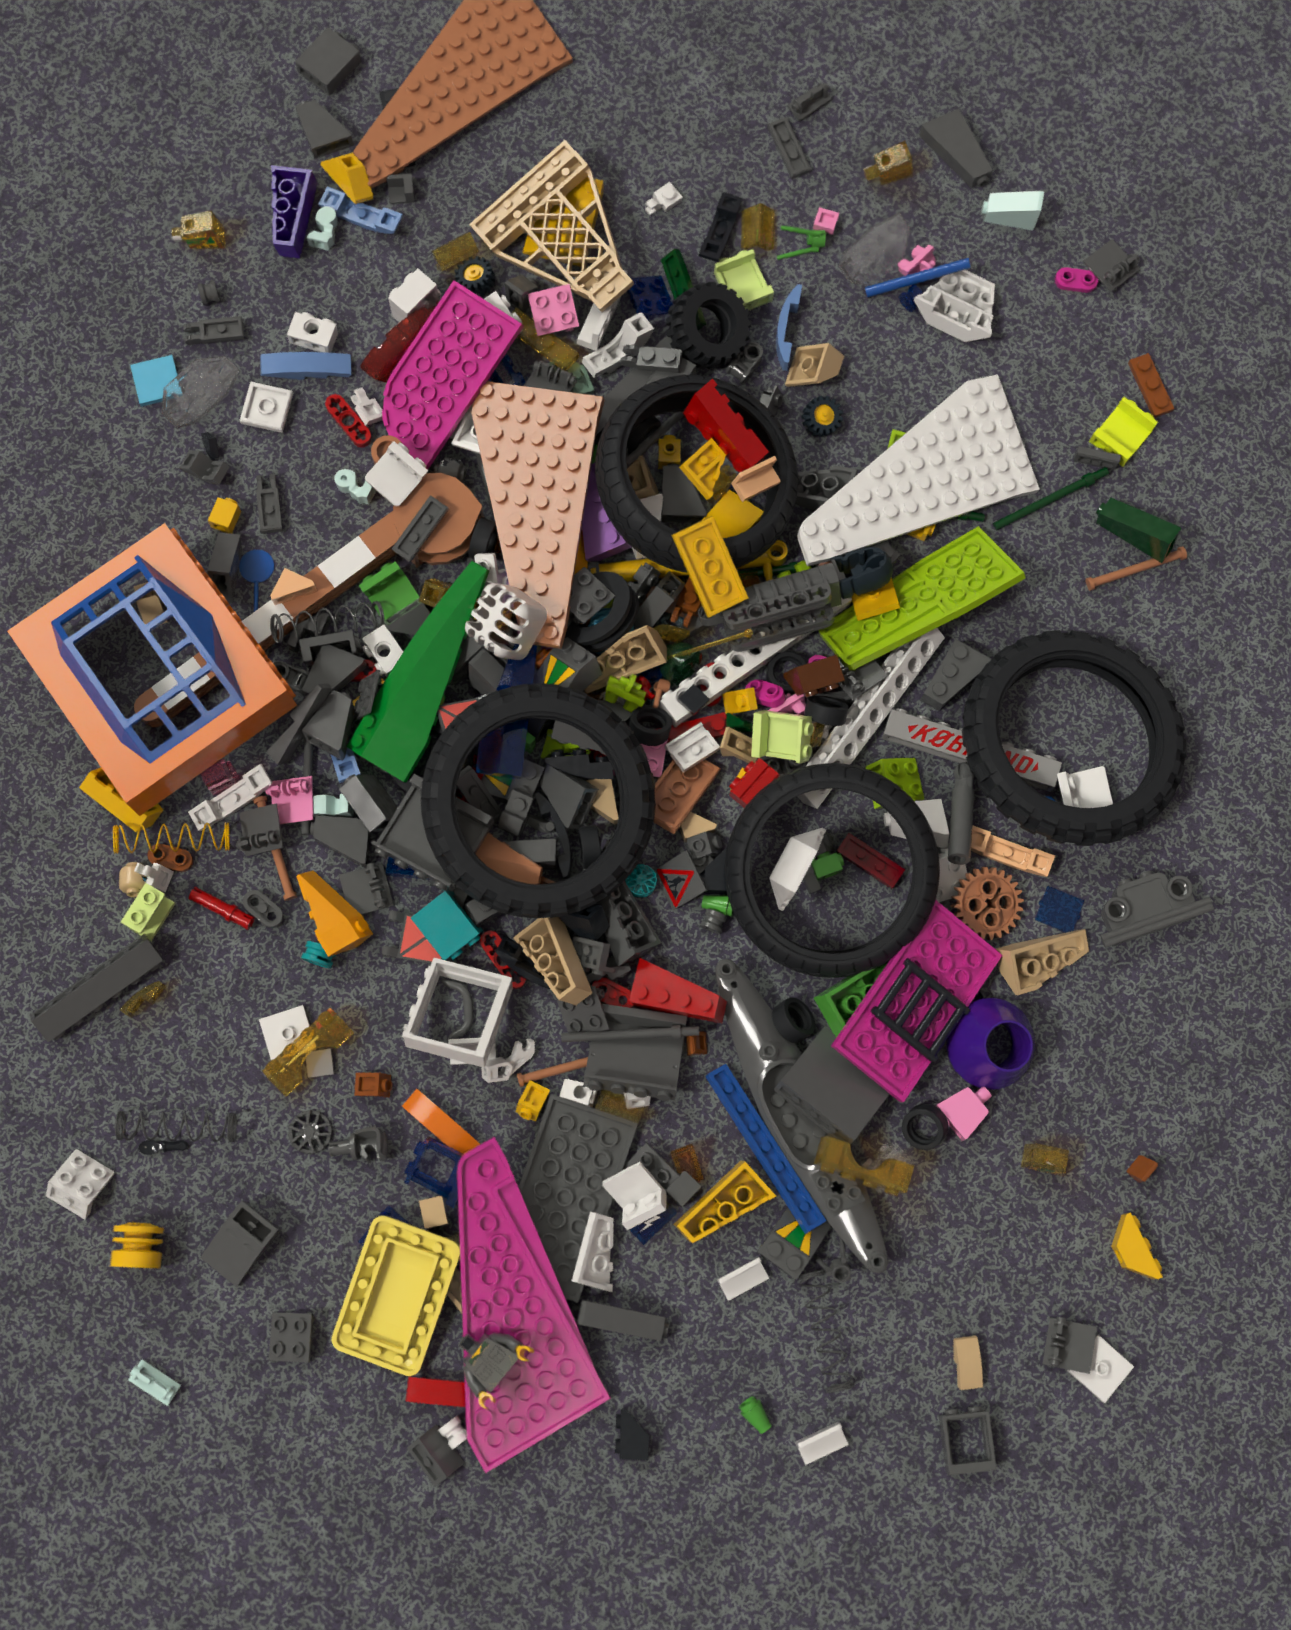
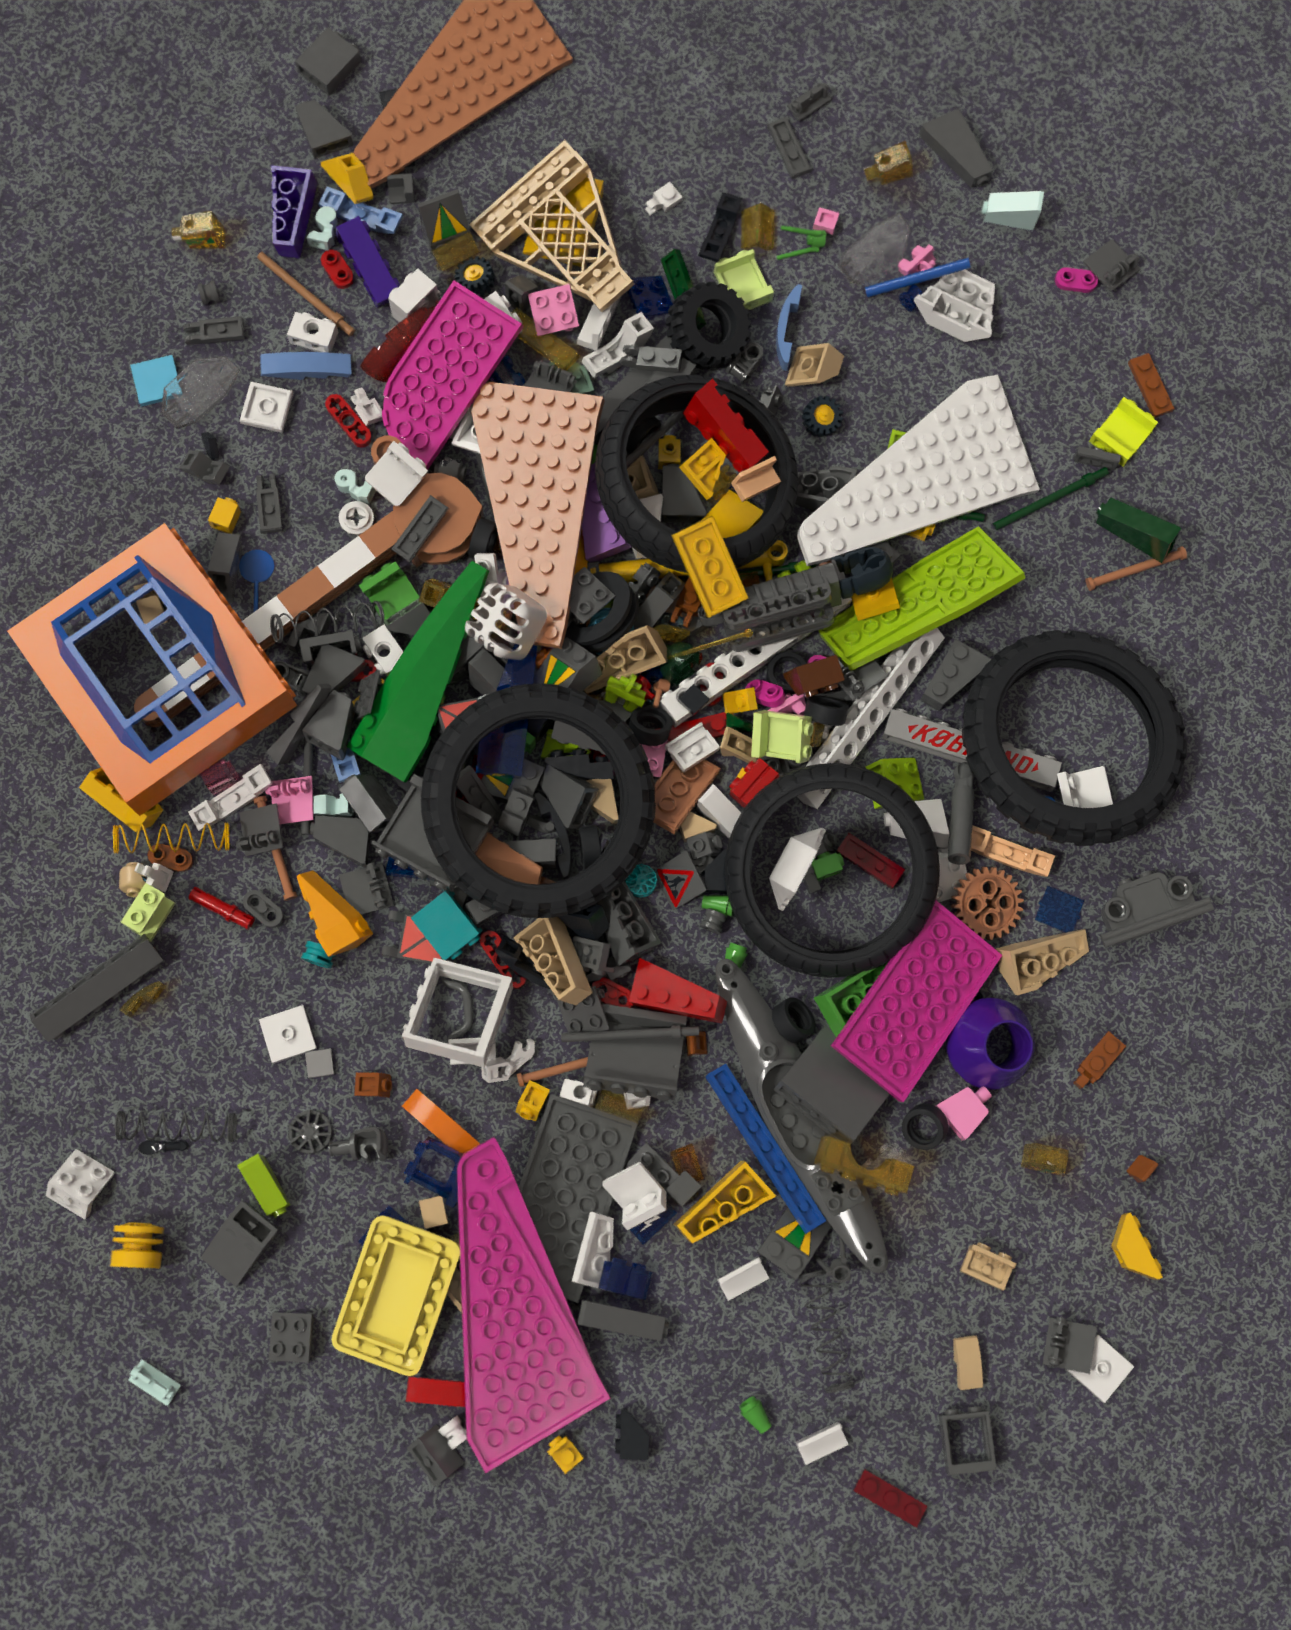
(264, 1185): none -> lime slope
(286, 1067): clear yellow arch -> none
(291, 586): light nougat slope -> none
(333, 316): none -> medium nougat bar
(337, 267): none -> red plate
(348, 512): none -> white gear
(367, 260): none -> dark purple wedge
(442, 219): none -> dark grey slope
(490, 1361): dark grey torso -> none
(564, 1453): none -> yellow bracket
(624, 1279): none -> clear blue brick
(719, 810): none -> white slope
(736, 954): none -> bright green cone
(890, 1498): none -> dark red plate
(944, 995): black bar -> none
(987, 1266): none -> tan bracket
(1099, 1059): none -> dark orange hinge

